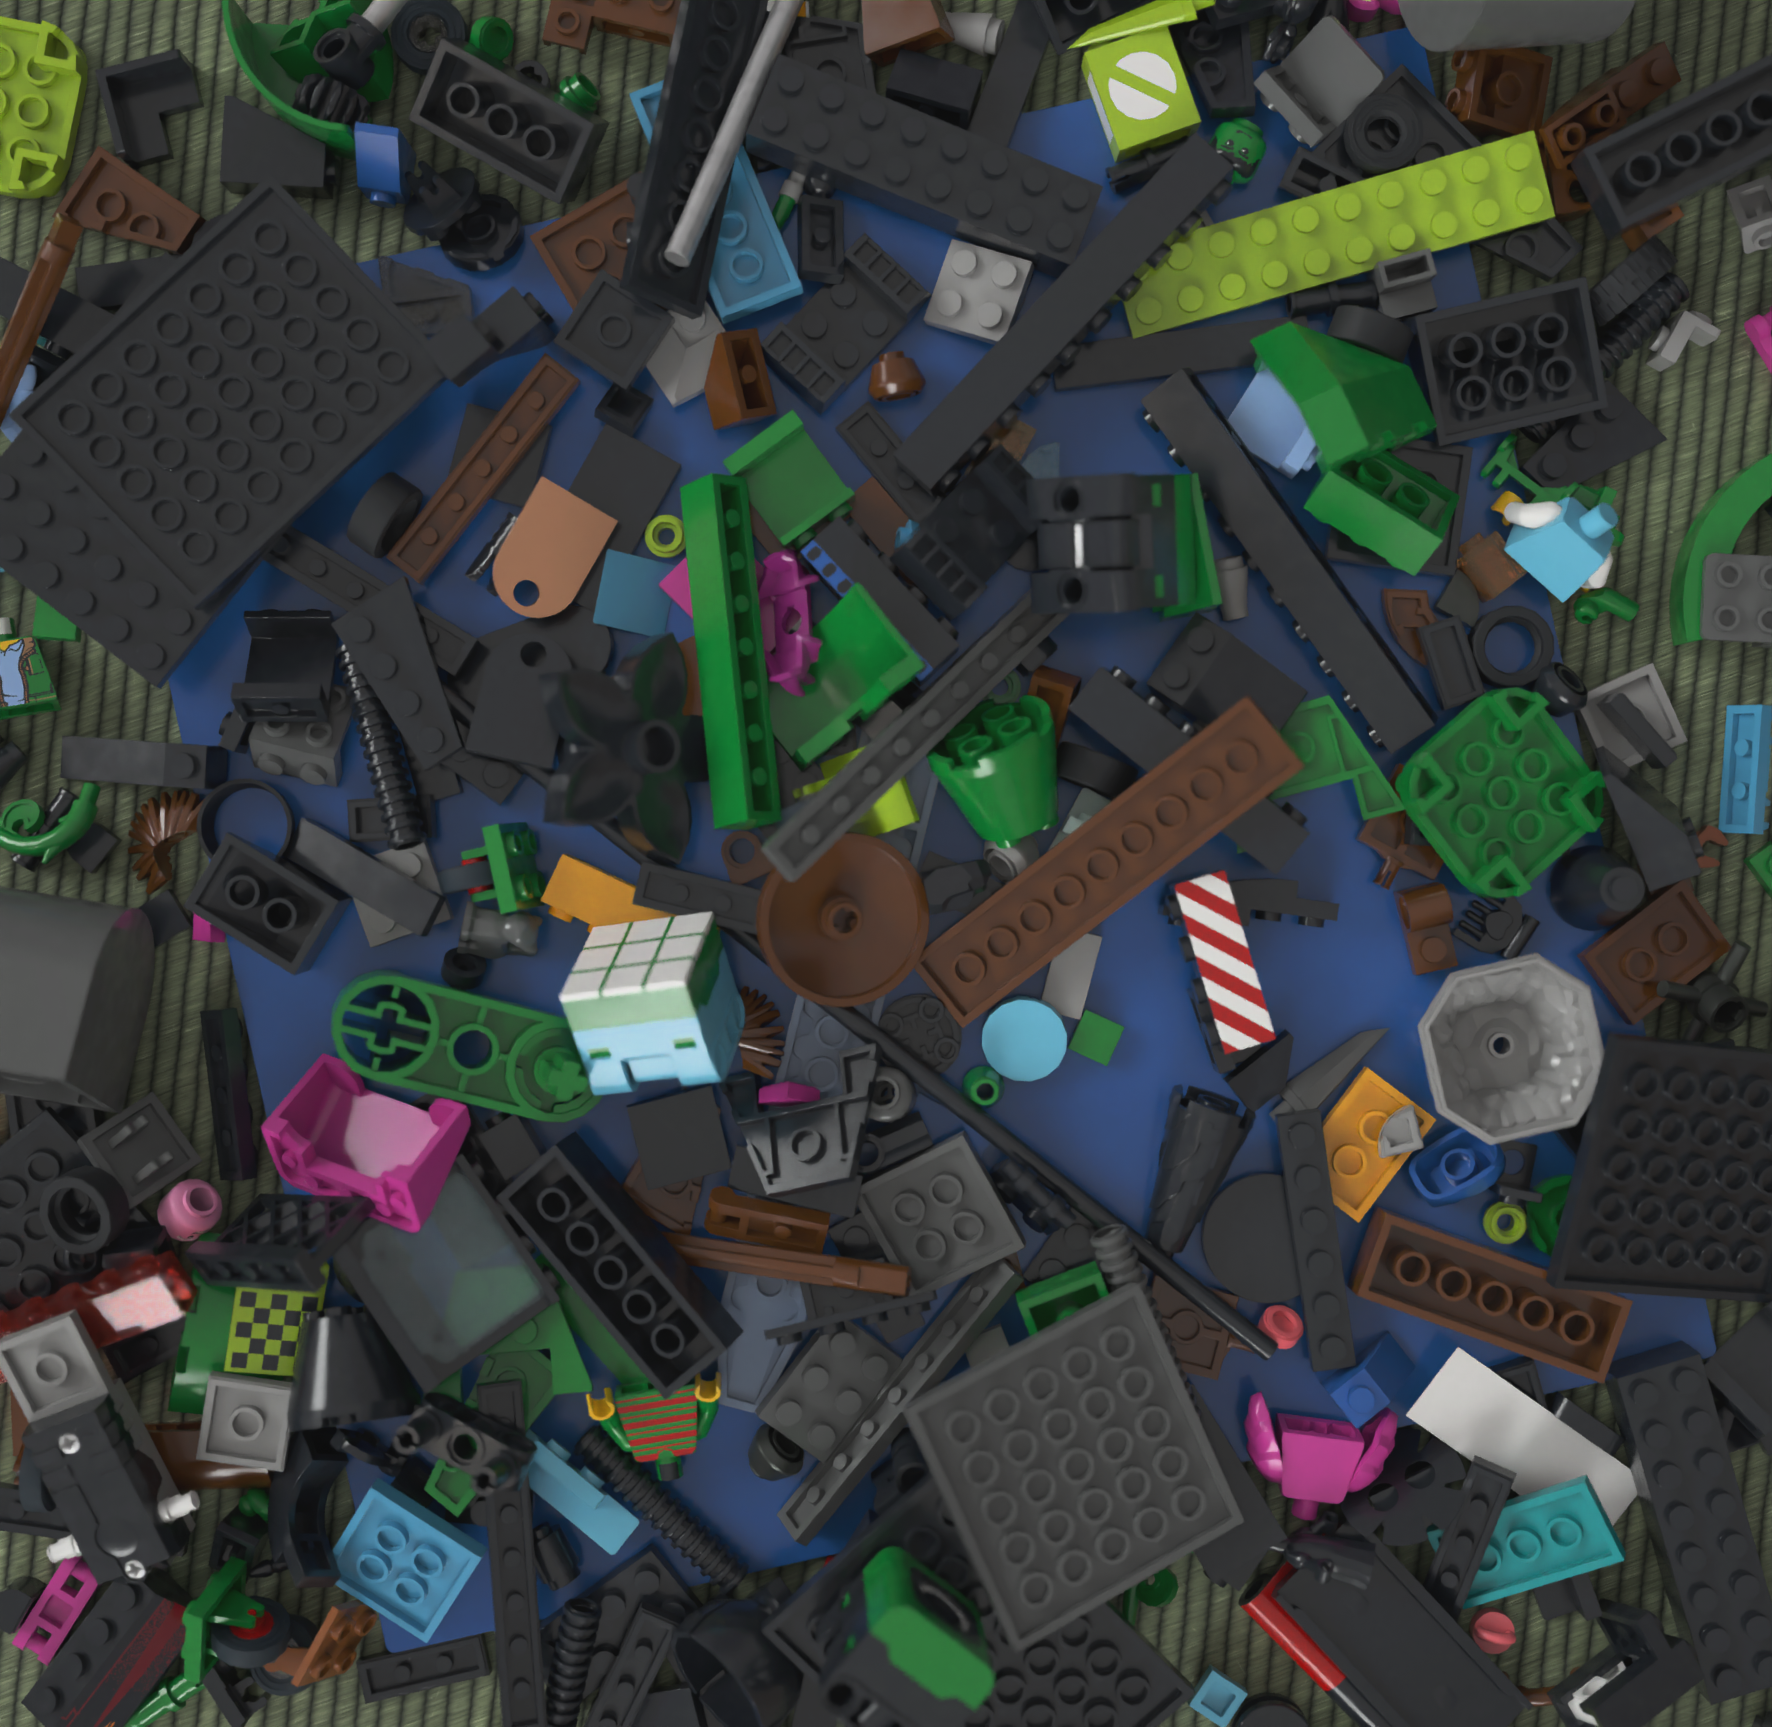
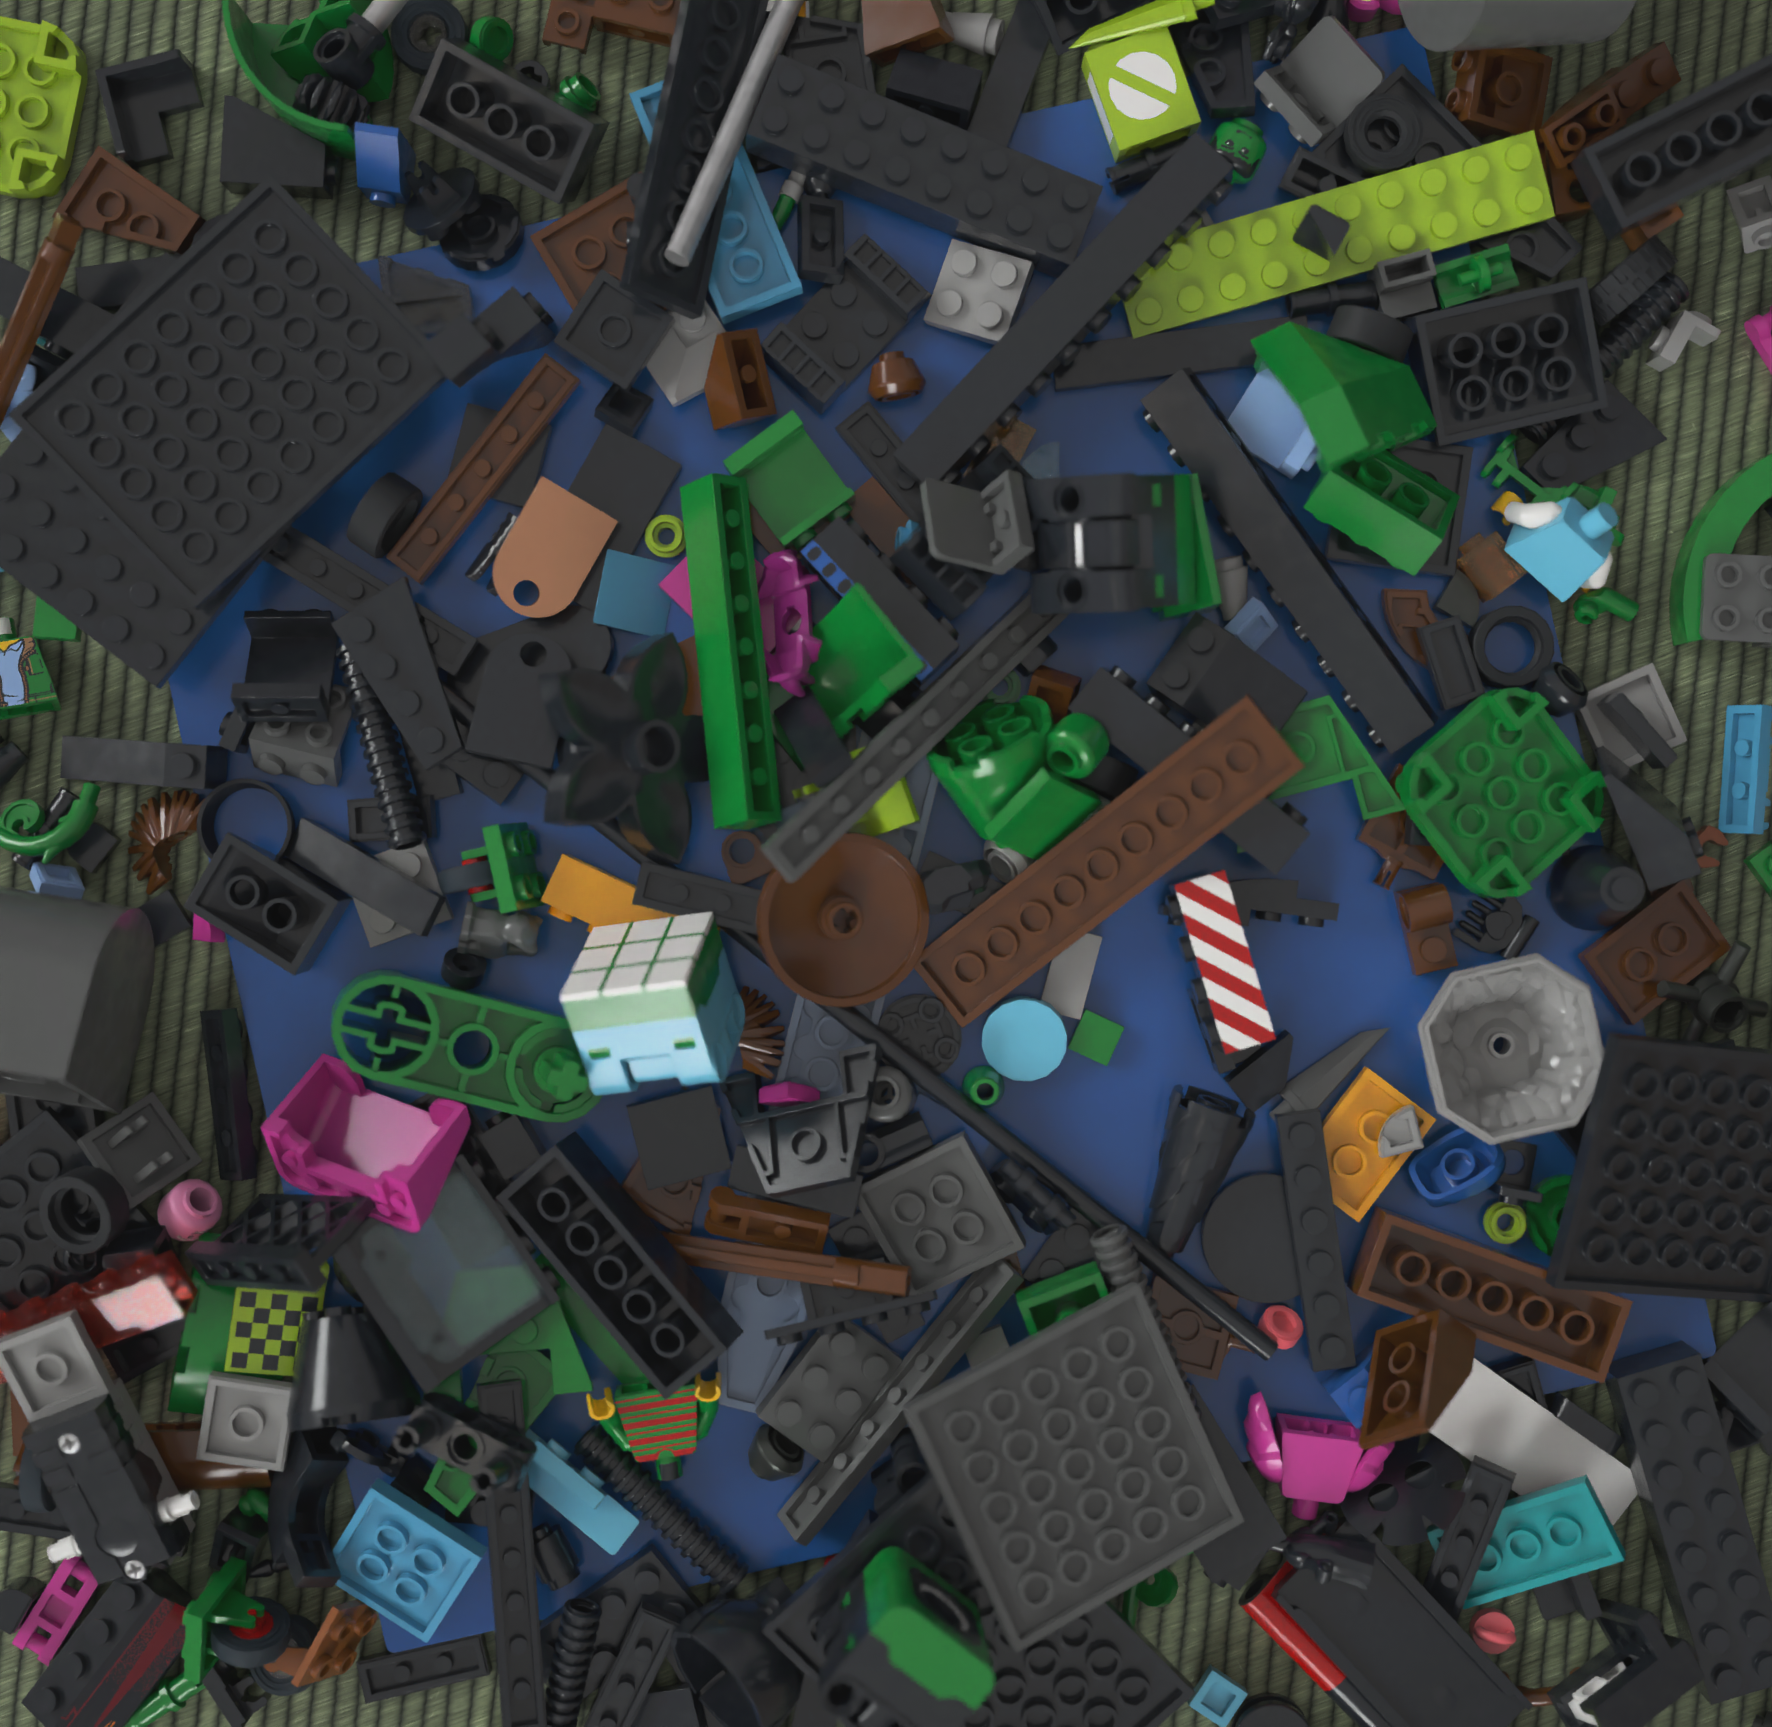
(56, 880): none -> light blue tile
(814, 738): none -> black tile
(978, 528): none -> dark grey bracket
(1042, 814): none -> green tile
(1076, 746): none -> green head
(1252, 624): none -> light blue tile
(1321, 232): none -> black slope
(1414, 1376): none -> reddish brown slope
(1475, 276): none -> green hips

